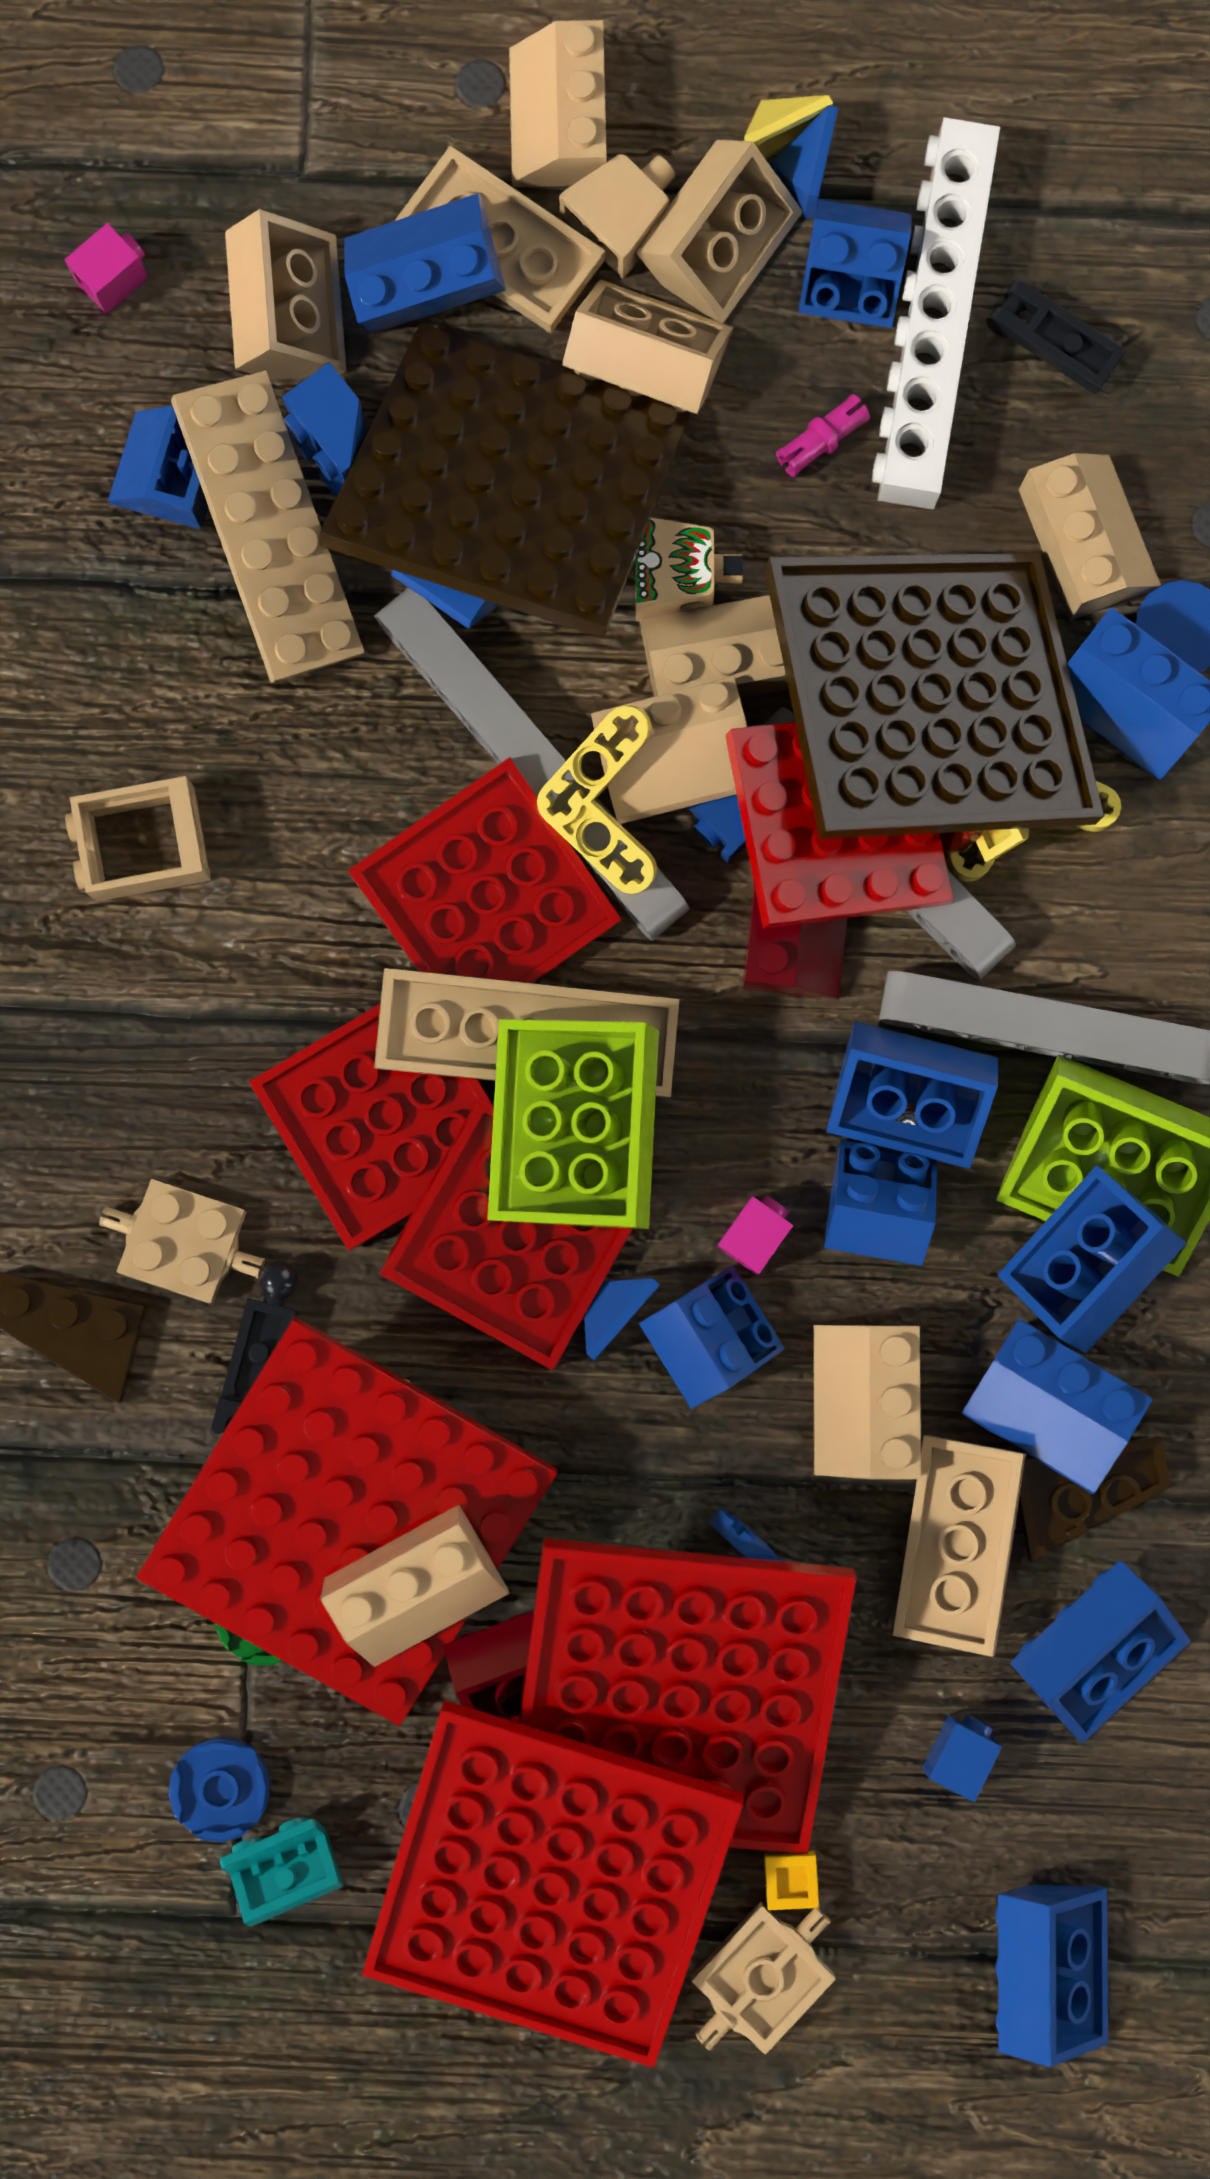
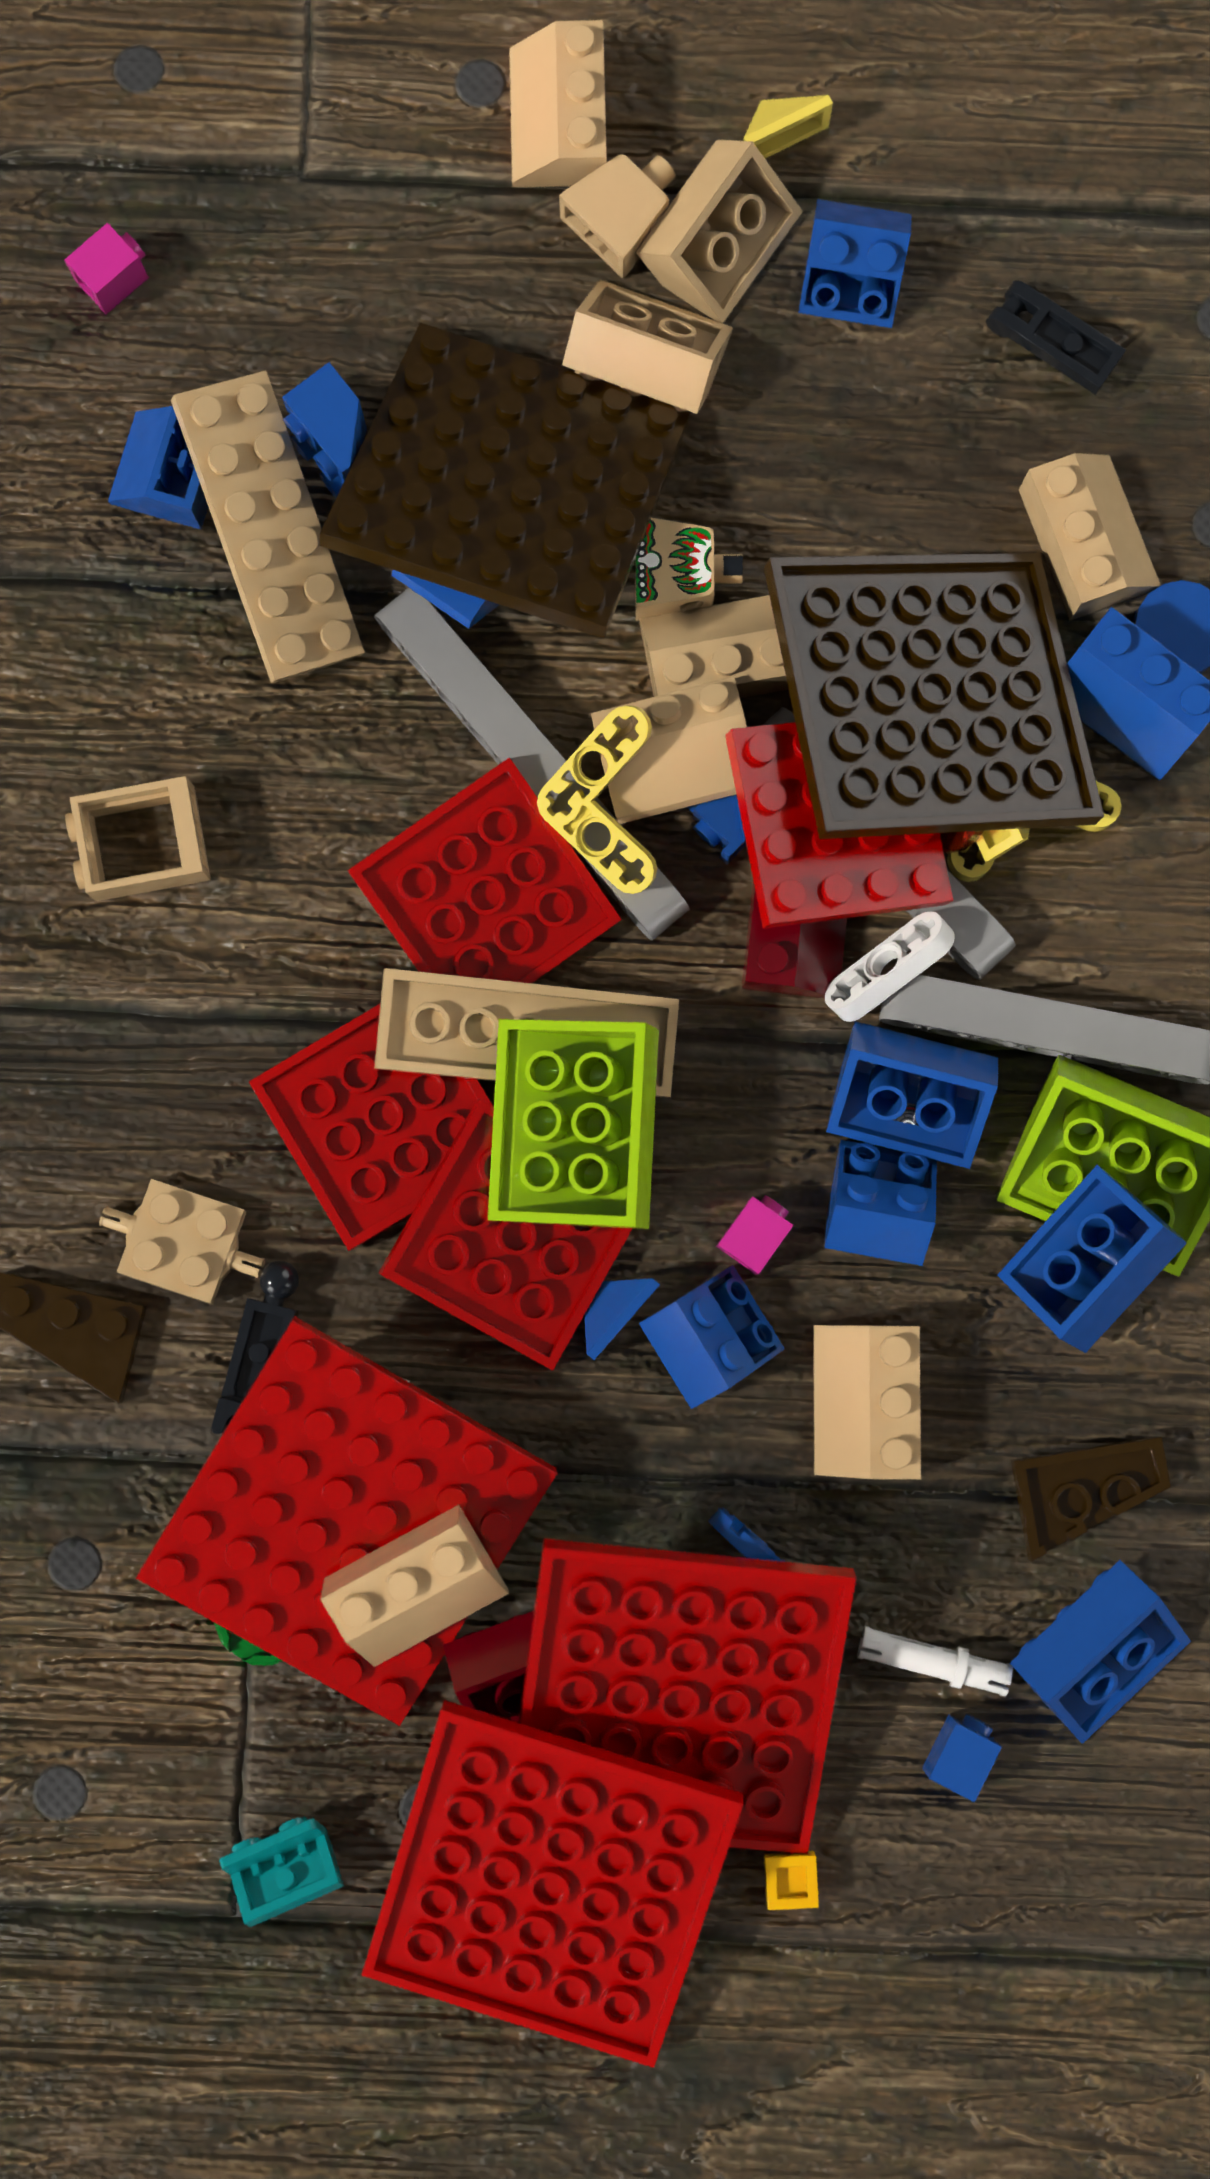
(220, 1789): blue tile -> none
(284, 297): tan slope -> none
(422, 265): blue slope -> none
(538, 254): tan plate -> none
(762, 1978): tan plate -> none
(804, 161): blue slope -> none
(823, 435): dark pink pin -> none
(851, 994): none -> white beam
(935, 1661): none -> white pin
(959, 1545): tan plate -> none
(970, 152): white brick -> none
(1052, 1972): blue slope -> none
(1057, 1406): blue slope -> none

